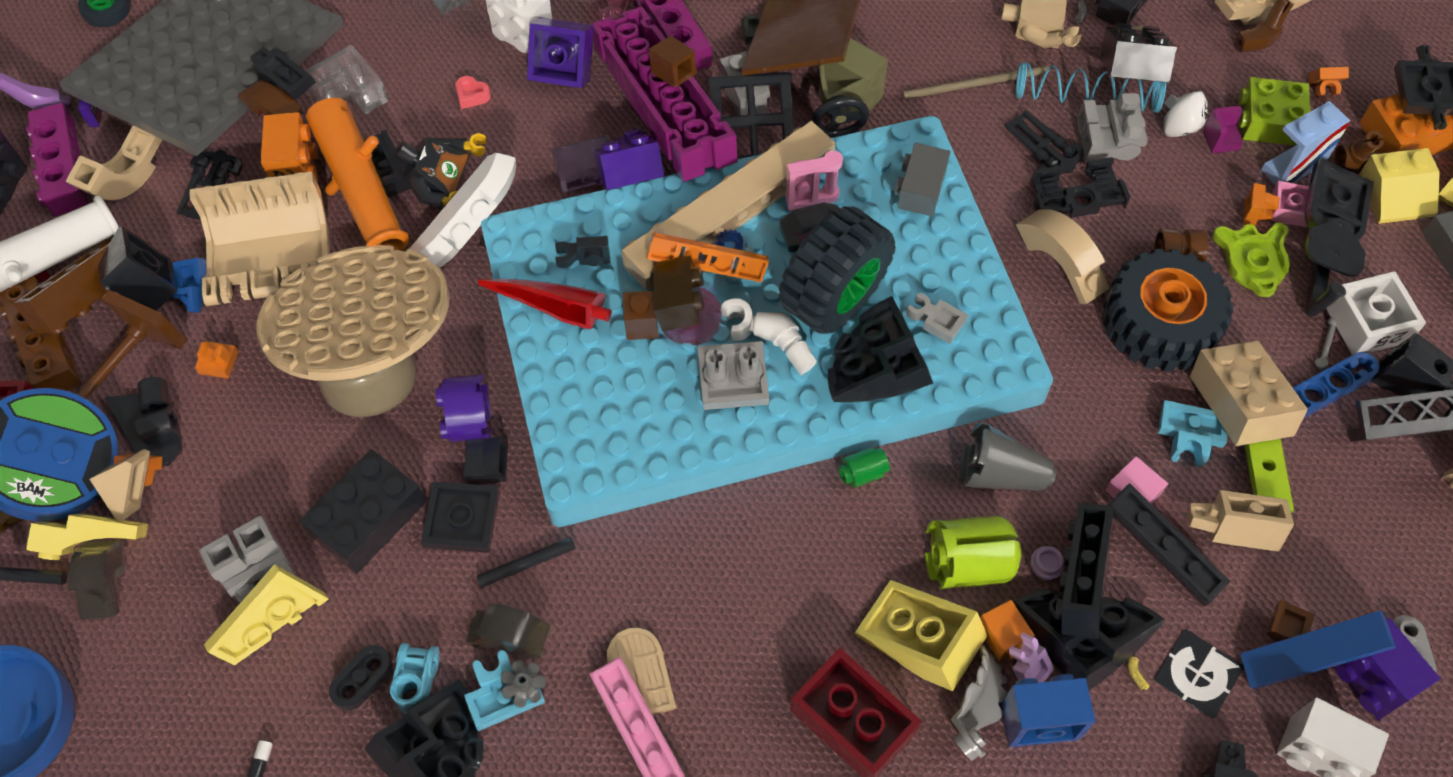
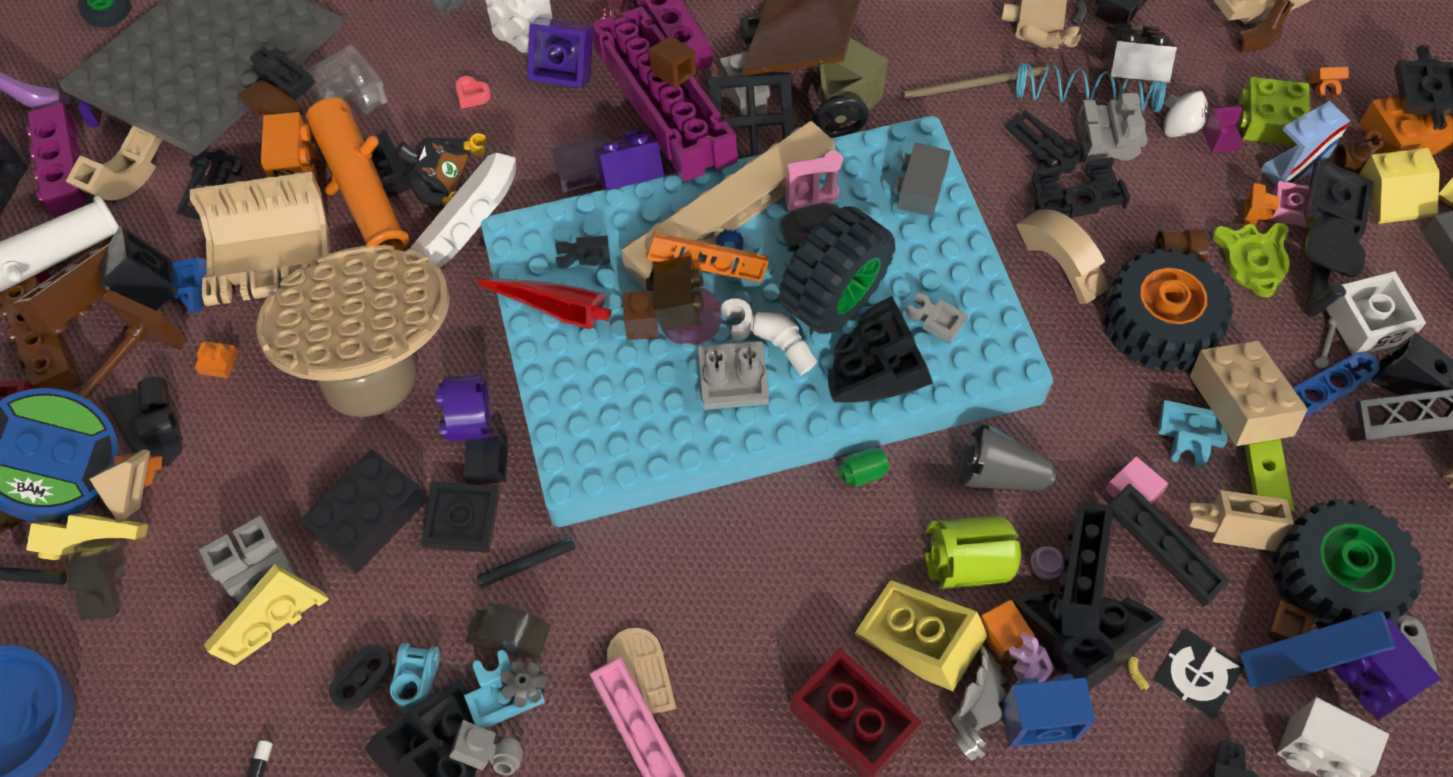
(475, 748): none -> light grey plate
(1347, 563): none -> black wheel

